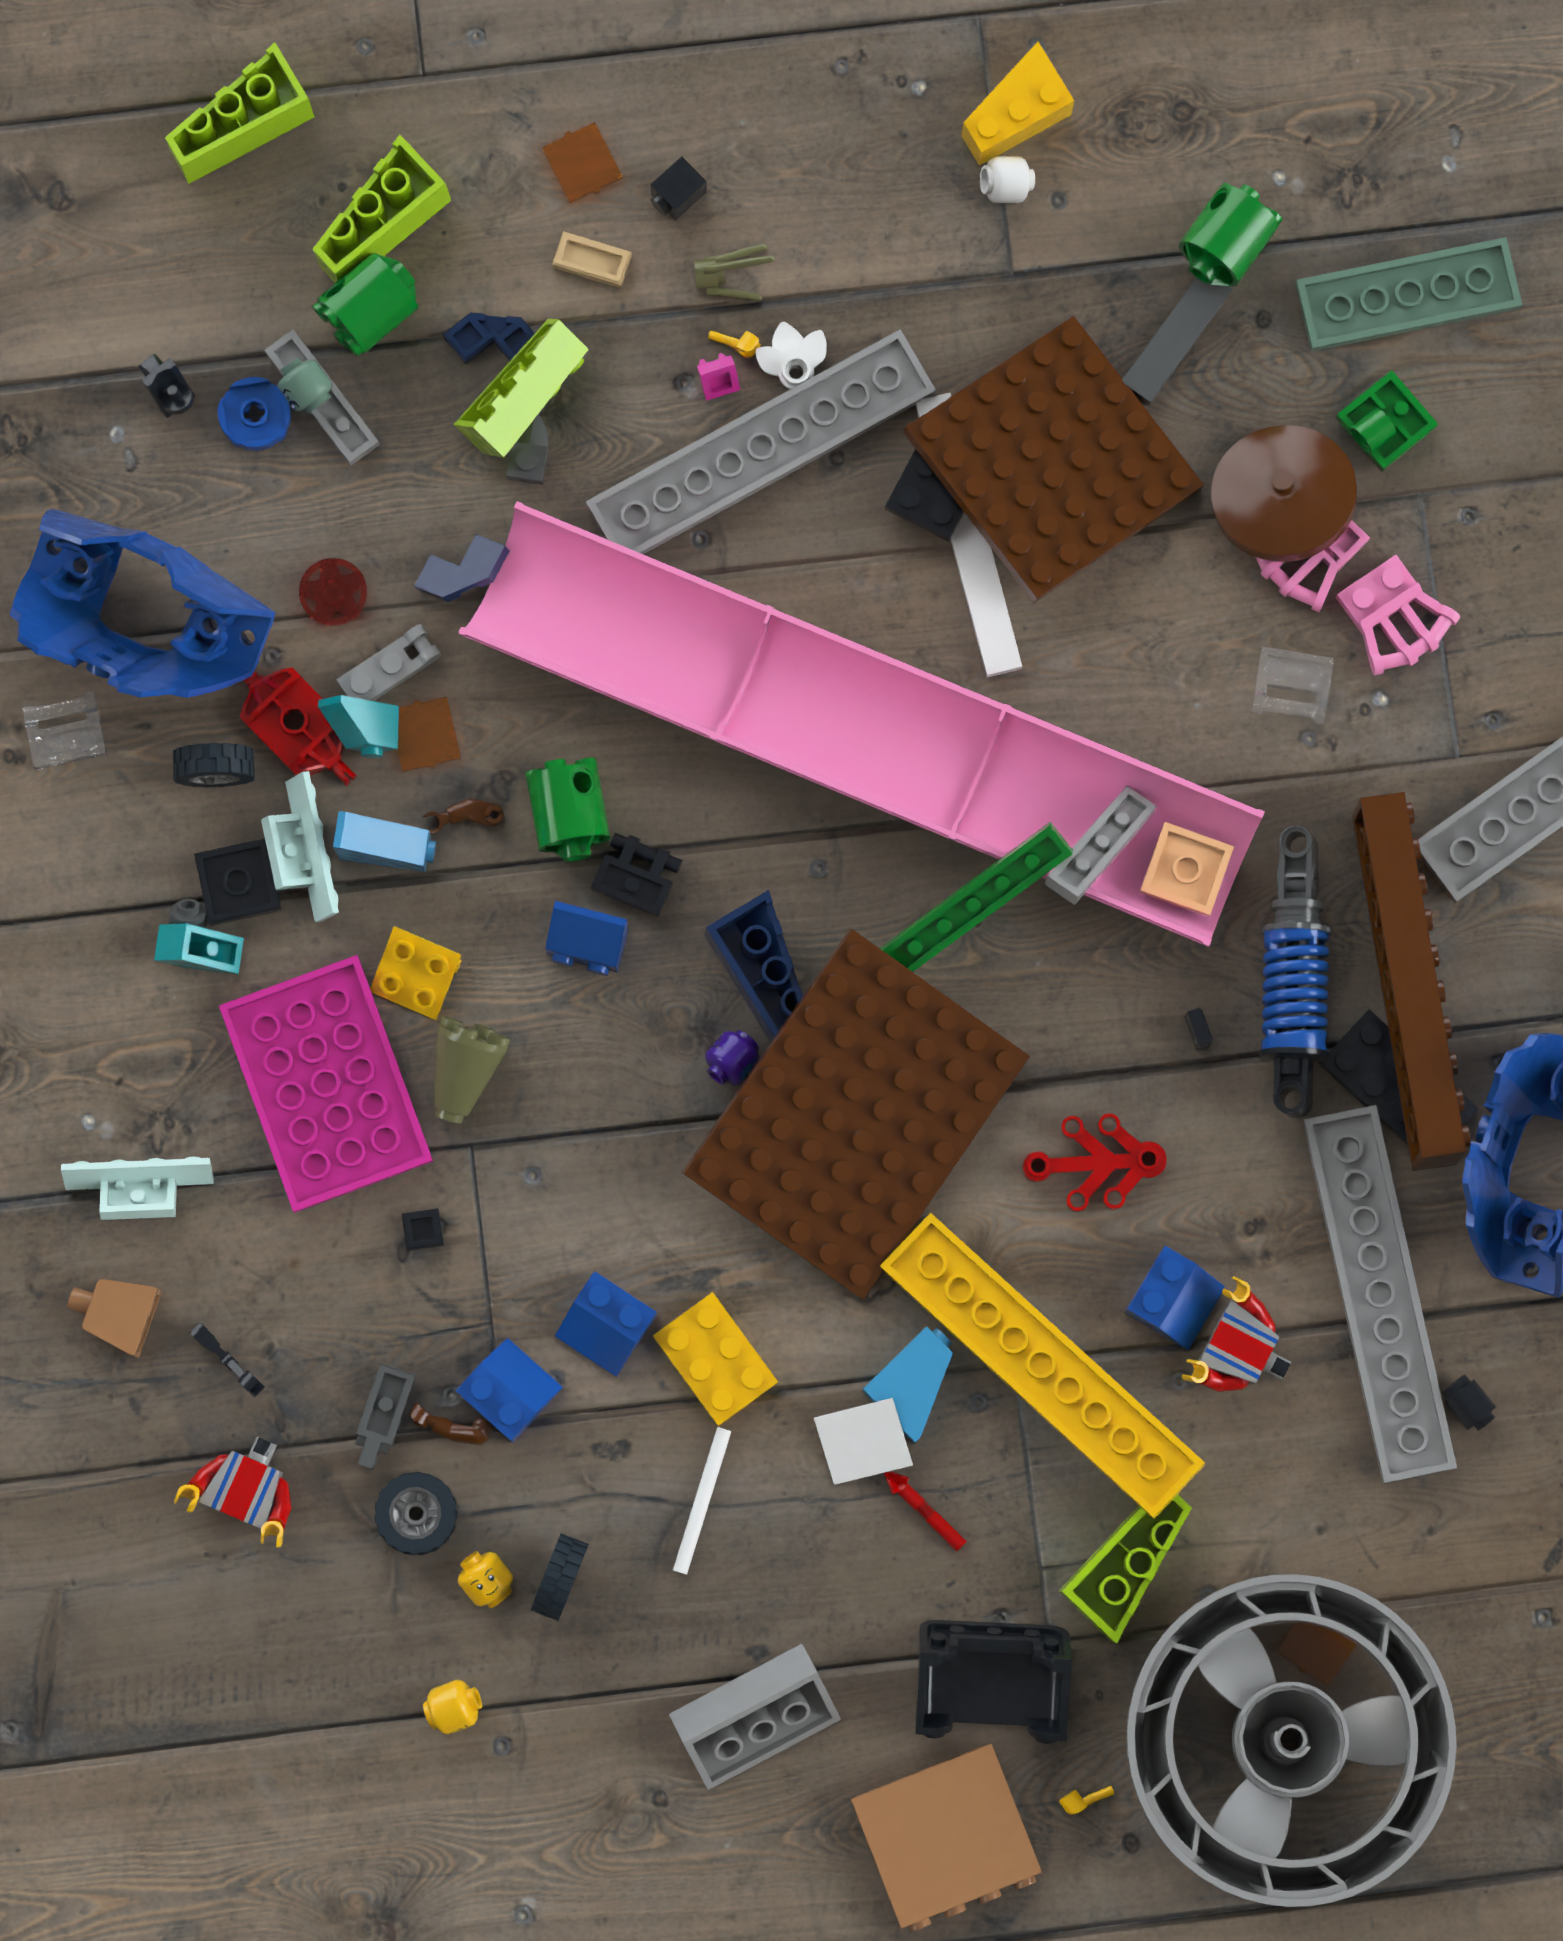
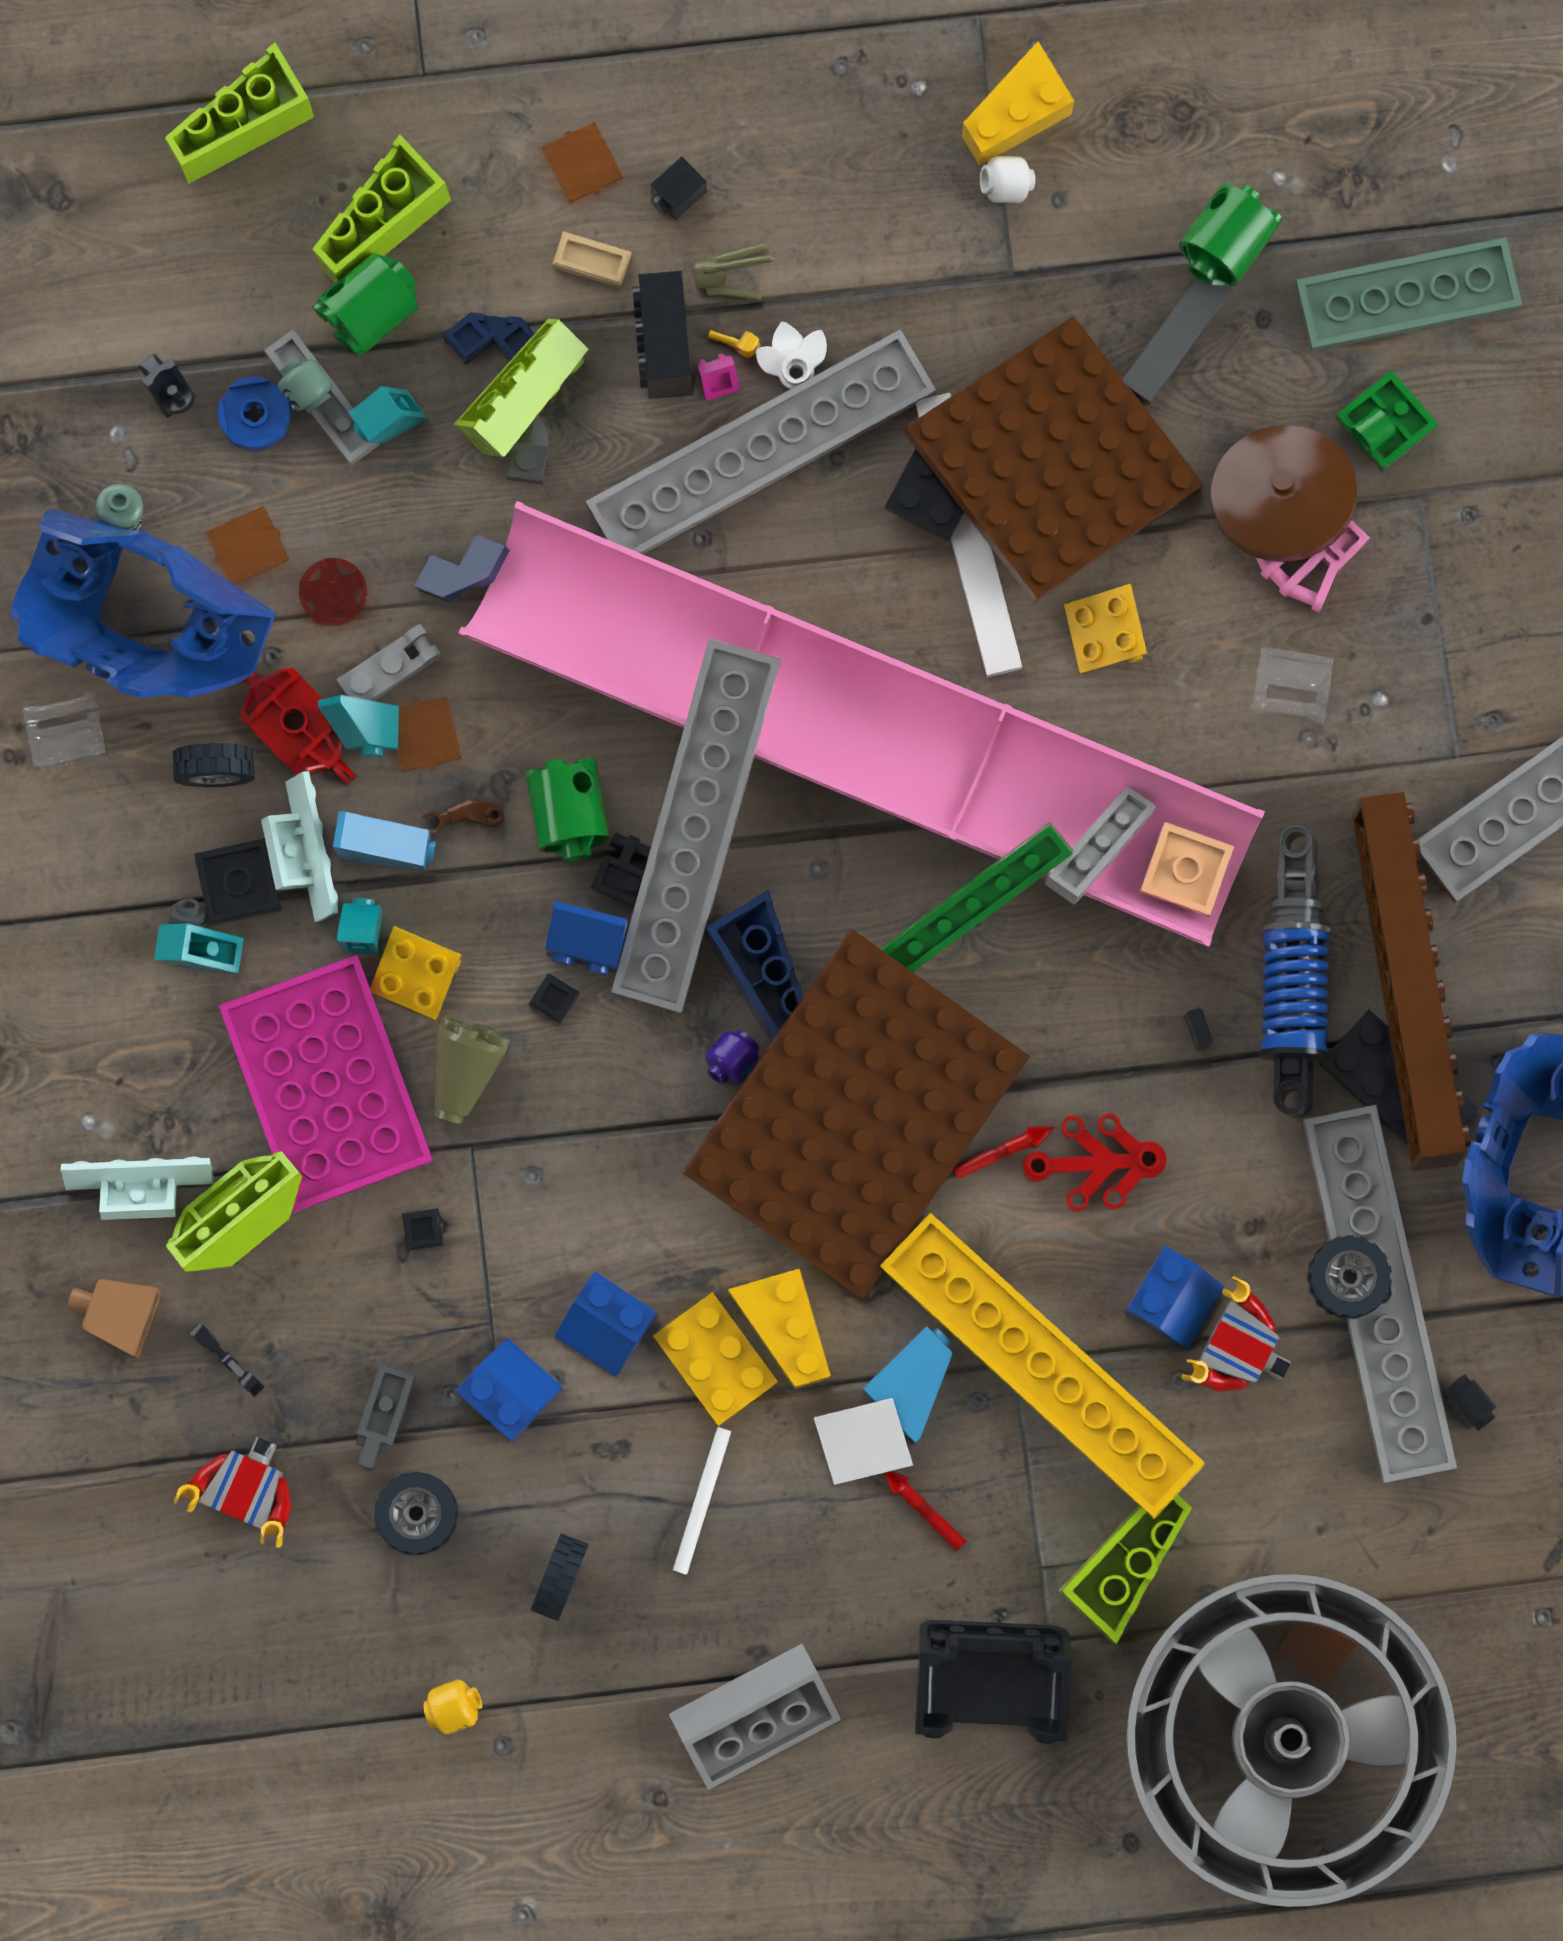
(120, 507): none -> sand green head
(235, 1213): none -> lime wedge
(247, 545): none -> clear orange piece
(360, 927): none -> teal slope
(386, 415): none -> teal slope
(455, 1432): reddish brown arm -> none
(485, 1579): yellow head -> none
(554, 998): none -> black tile
(662, 335): none -> black brick
(696, 824): none -> light grey plate
(785, 1324): none -> yellow wedge
(946, 1837): medium nougat panel -> none
(1032, 1137): none -> red piece
(1074, 1803): yellow hand -> none
(1105, 629): none -> yellow hinge
(1357, 1257): none -> black wheel
(1381, 595): bright pink plate -> none

